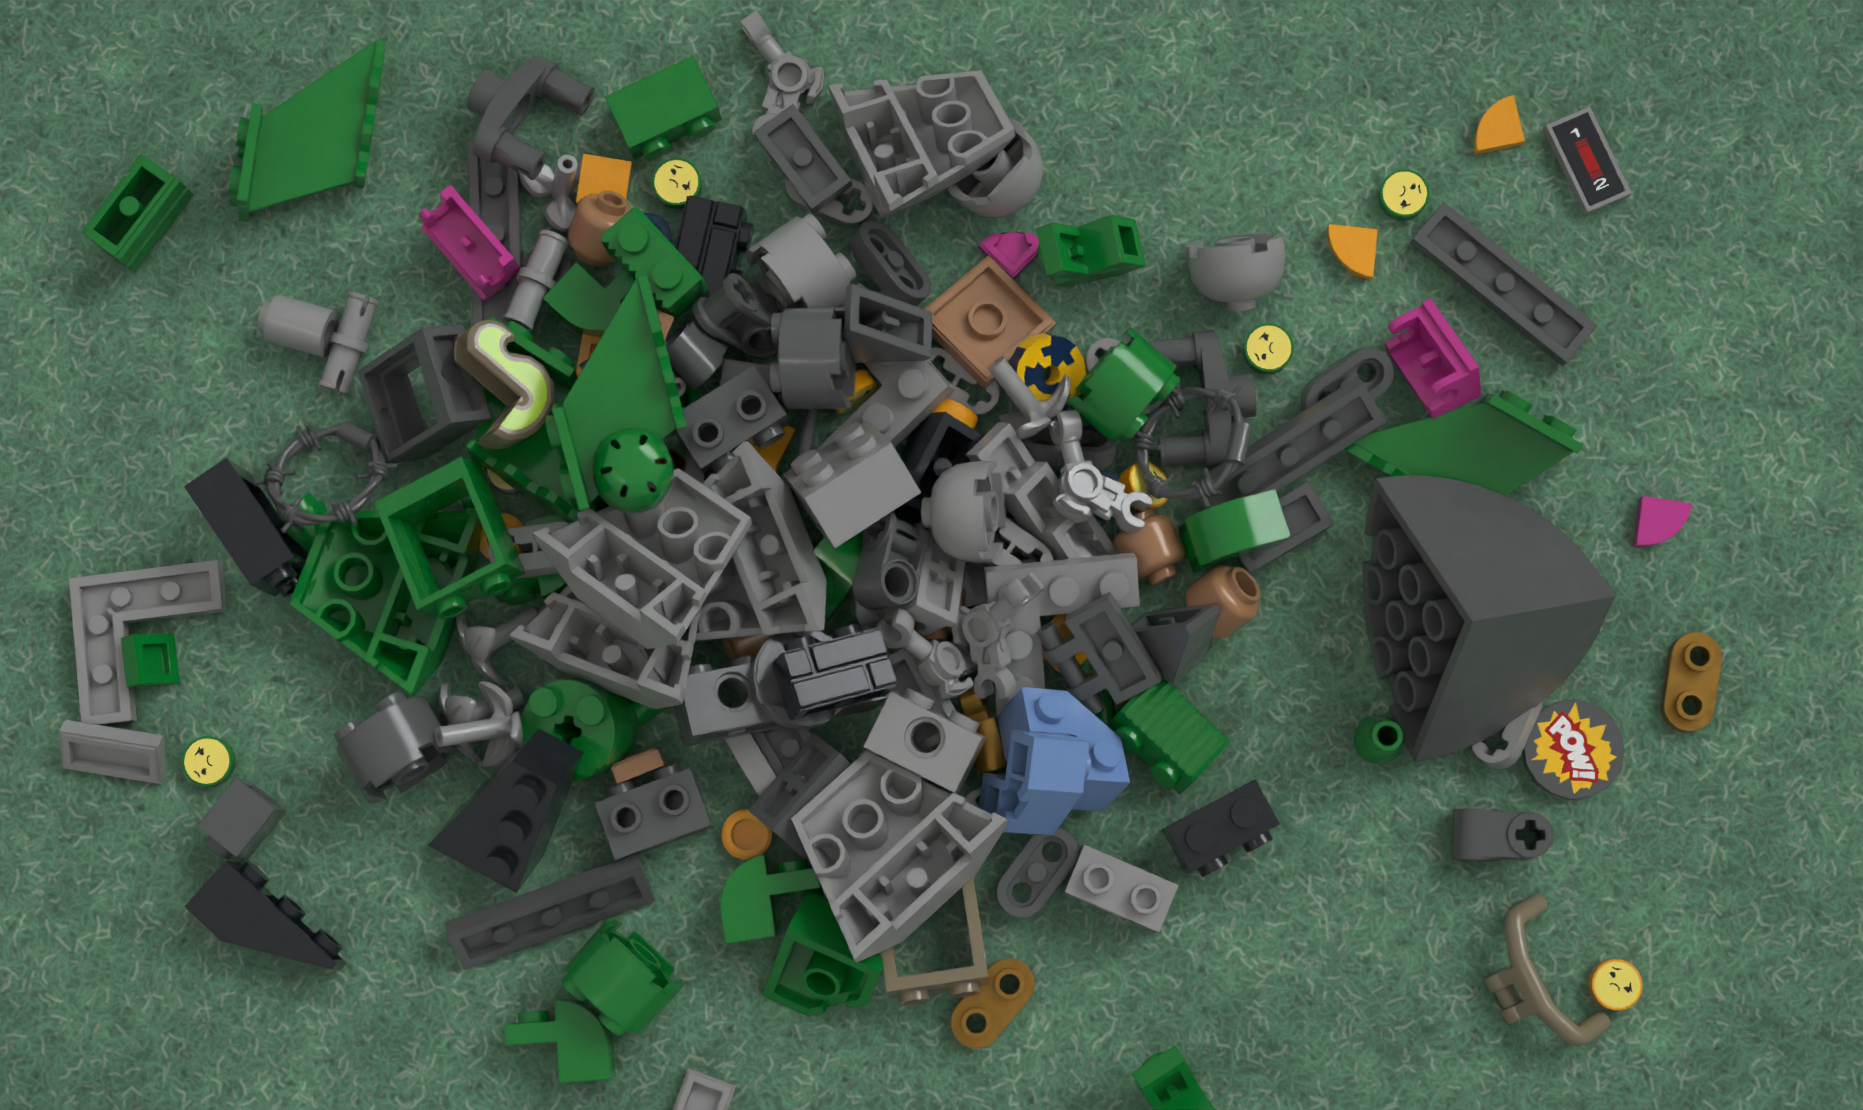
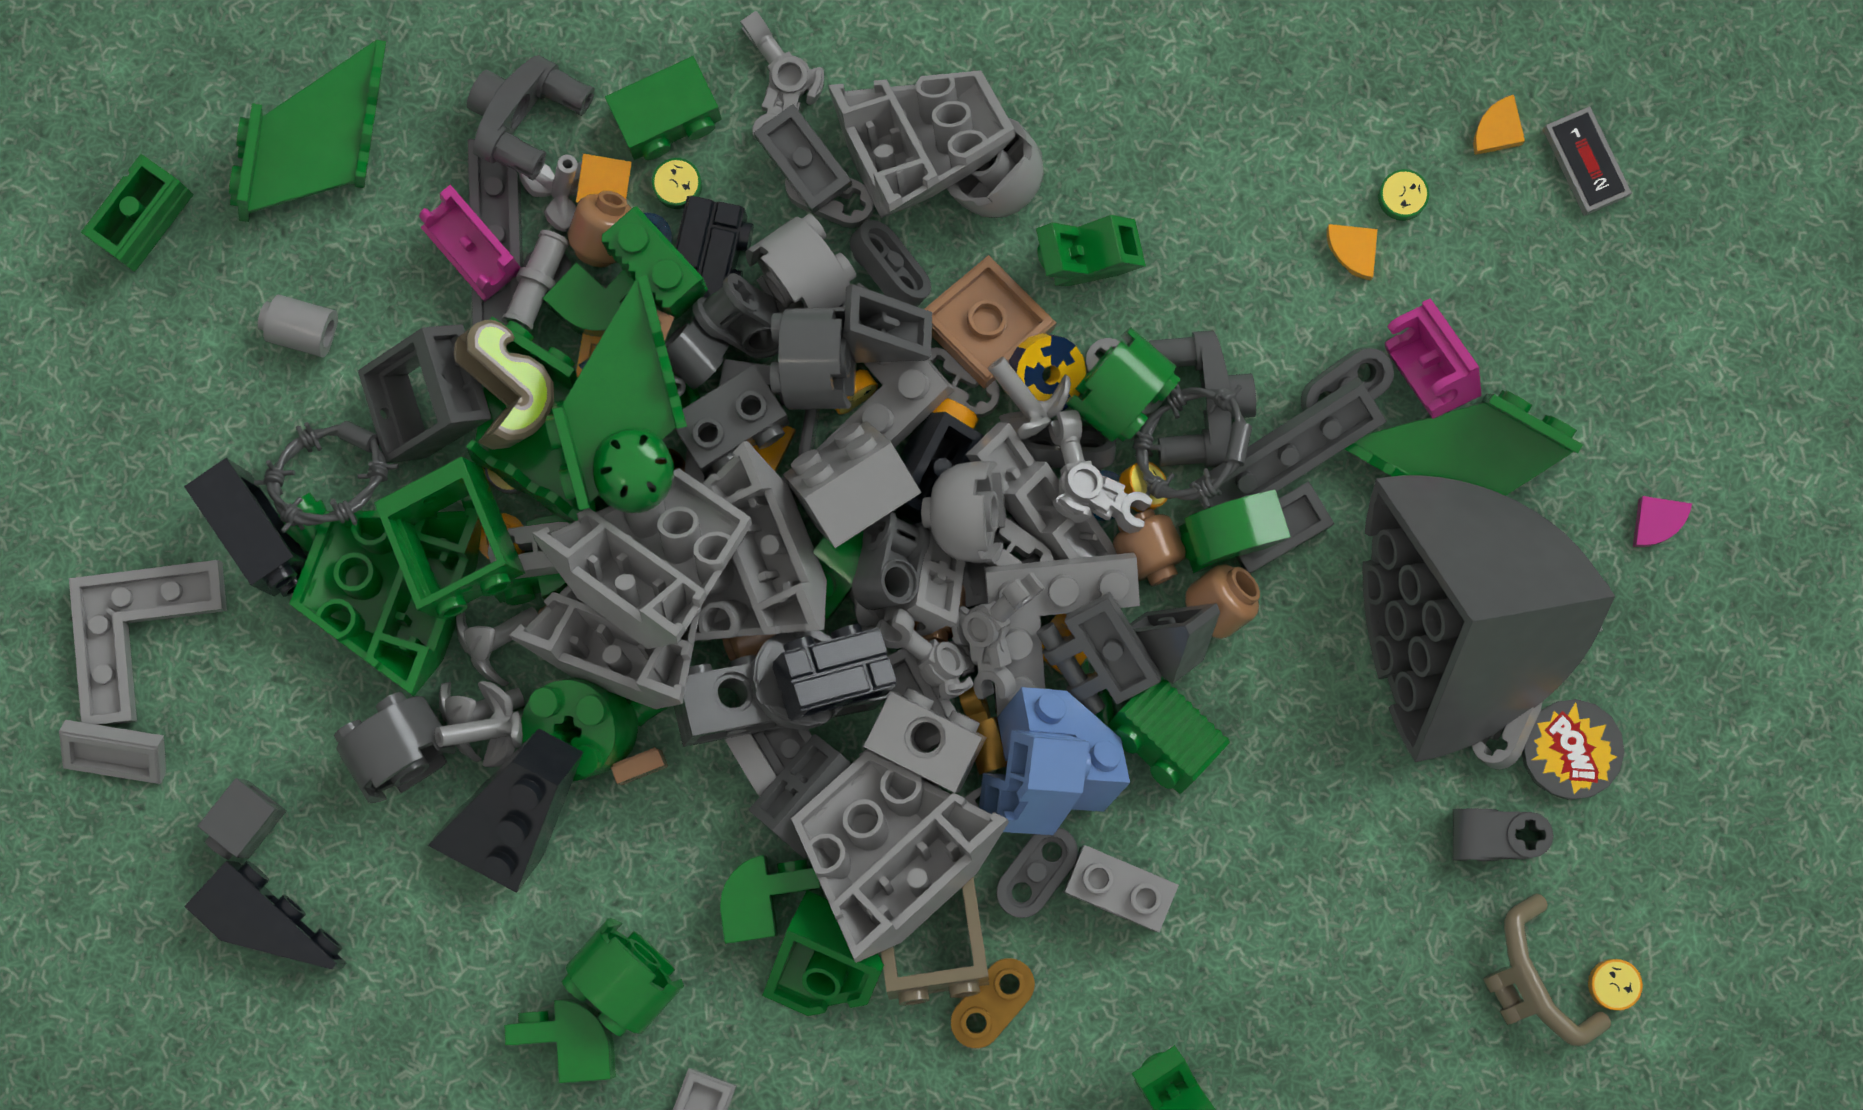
(150, 660): green tile -> none
(208, 761): light yellow tile -> none
(348, 342): light grey pin -> none
(549, 911): dark grey plate -> none
(654, 812): dark grey brick -> none
(745, 835): light orange tile -> none
(1011, 250): dark pink tile -> none
(1221, 826): black brick -> none
(1237, 268): light grey cylinder -> none
(1268, 348): light yellow tile -> none
(1367, 742): green cone -> none
(1503, 284): dark grey plate -> none
(1692, 681): pearl gold plate -> none

